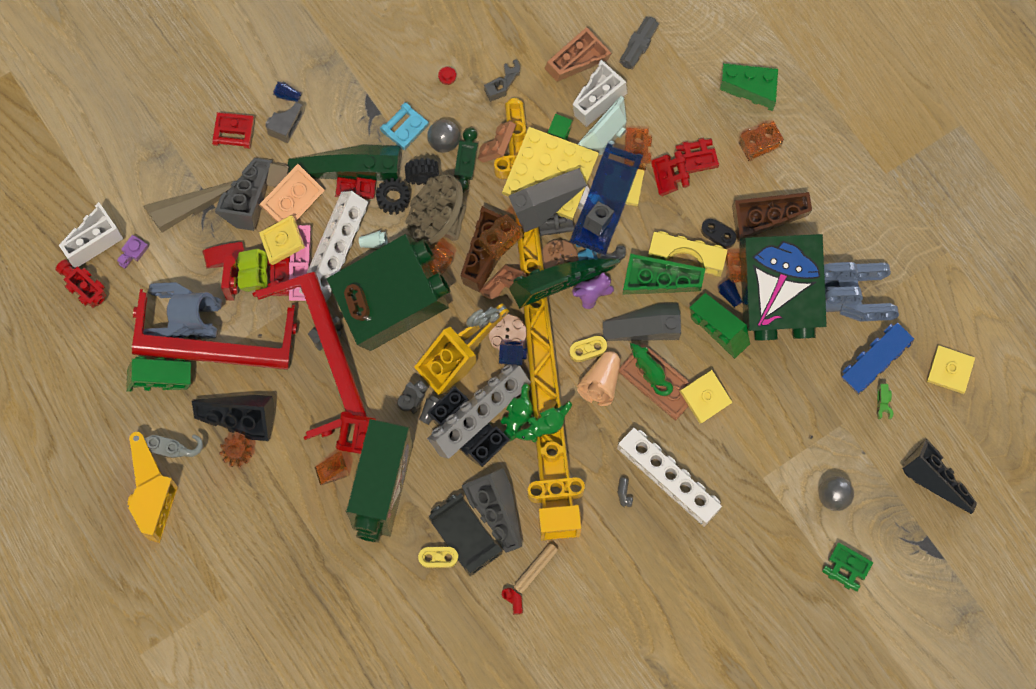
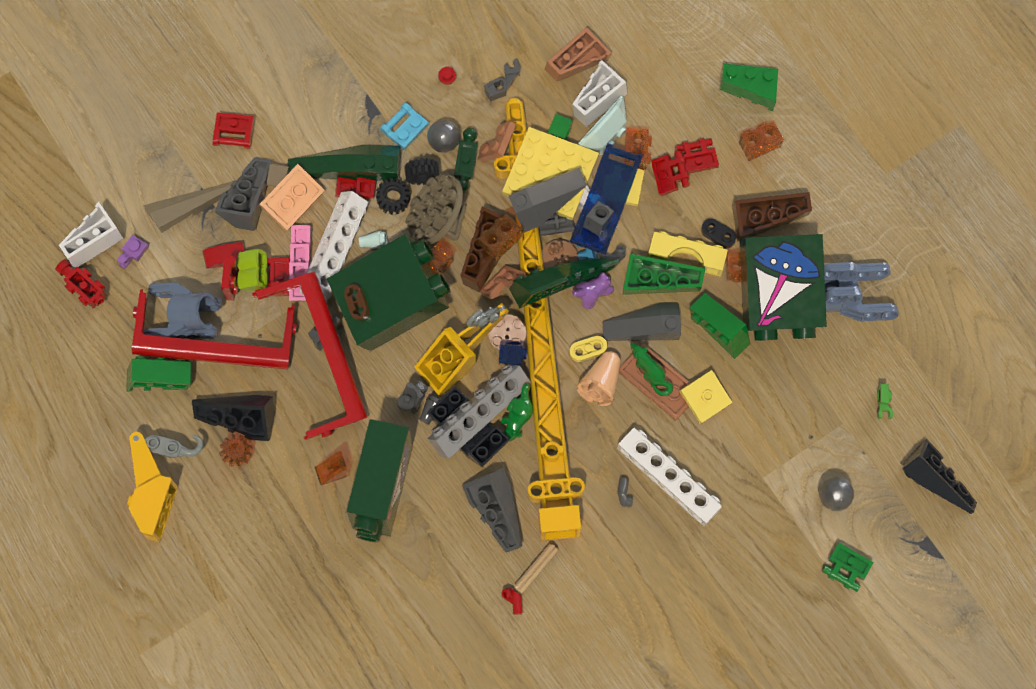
(281, 240): light yellow plate -> none
(284, 124): flat silver arch -> none
(286, 92): clear blue cone -> none
(360, 429): red plate -> none
(438, 557): light yellow plate -> none
(465, 534): pearl dark grey panel -> none
(549, 423): green animal -> none
(639, 42): dark grey piece -> none
(730, 293): clear blue cone -> none
(877, 358): blue wedge -> none
(951, 369): light yellow plate -> none

